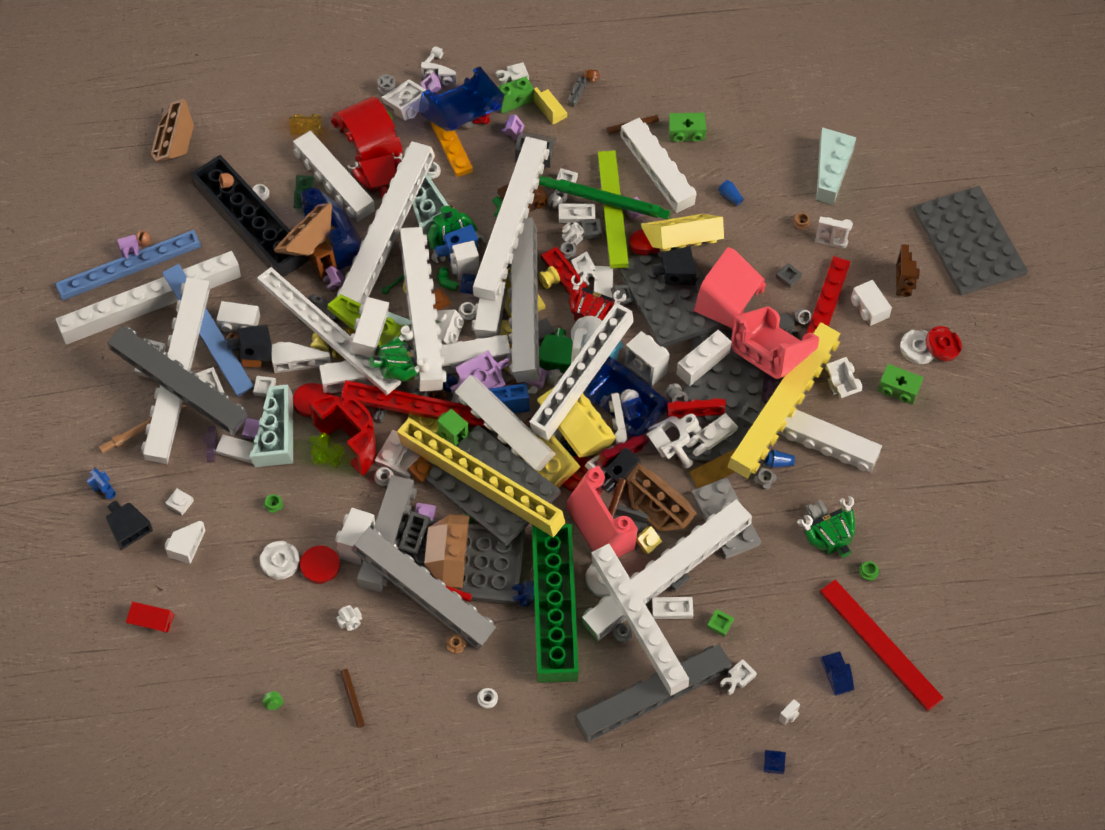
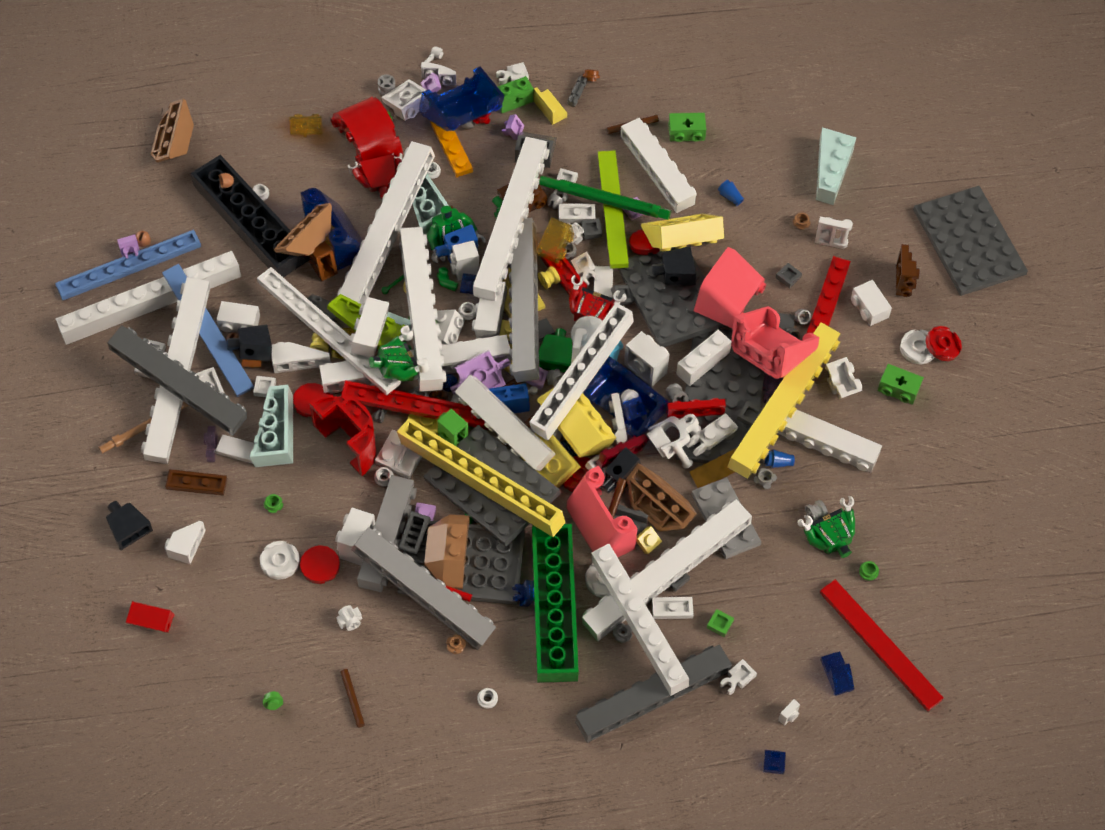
(99, 481): blue plate -> none
(179, 502): white plate -> none
(196, 482): none -> reddish brown tile
(250, 429): lavender tile -> none
(302, 184): clear green slope -> none
(322, 453): clear neon green hips -> none
(333, 176): white brick -> none
(335, 276): lavender tile -> none
(419, 469): dark orange plate -> none
(441, 299): dark orange plate -> none
(555, 240): none -> clear yellow brick

